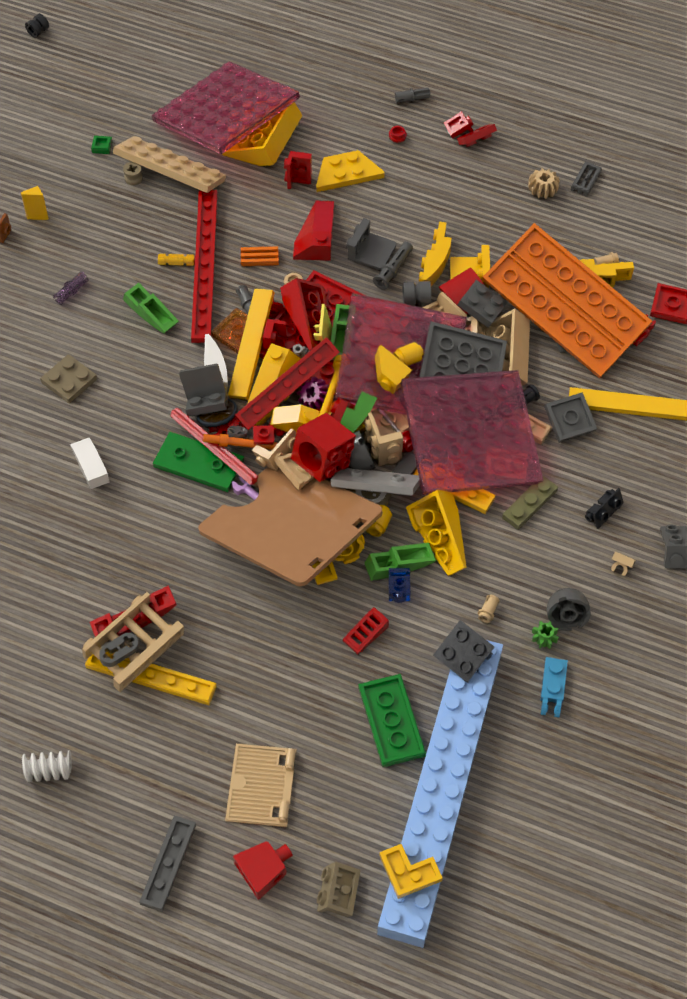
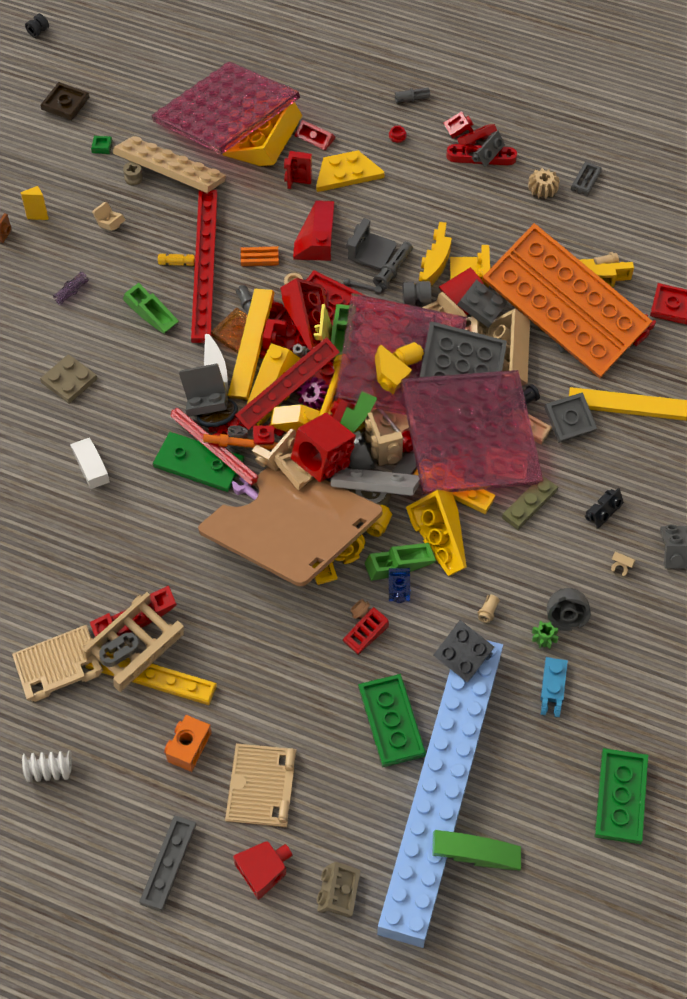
(55, 663): none -> tan window
(65, 101): none -> dark brown plate
(107, 218): none -> tan bracket
(188, 755): none -> orange brick
(314, 135): none -> red slope
(360, 609): none -> medium nougat plate
(378, 290): none -> dark grey hinge
(407, 877): yellow plate -> none
(460, 148): none -> red beam
(476, 850): none -> bright green slope
(489, 149): none -> dark grey hinge
(621, 796): none -> green plate

